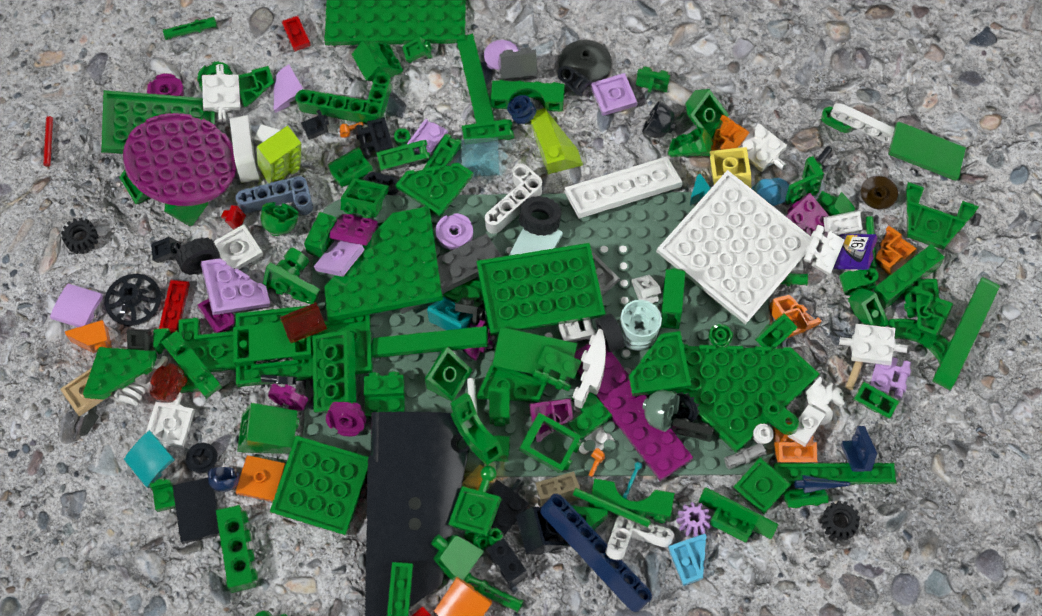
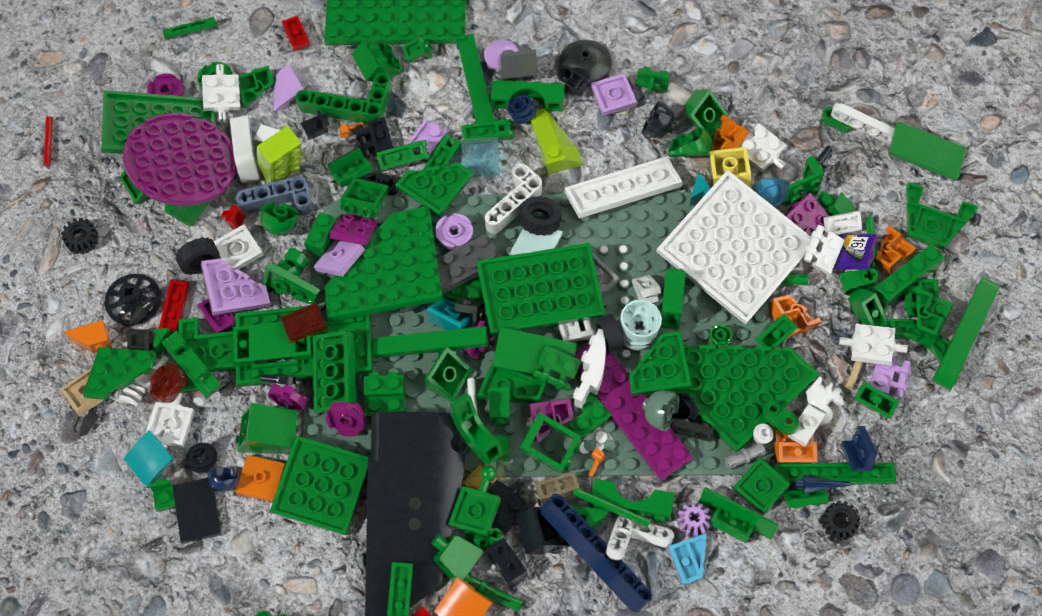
(76, 306): lavender slope -> none
(140, 312): none -> pearl dark grey bar
(164, 249): black bracket -> none
(226, 520): green brick -> none
(404, 133): green bush -> none
(638, 465): teal hinge -> none
(879, 185): dark brown dish -> none

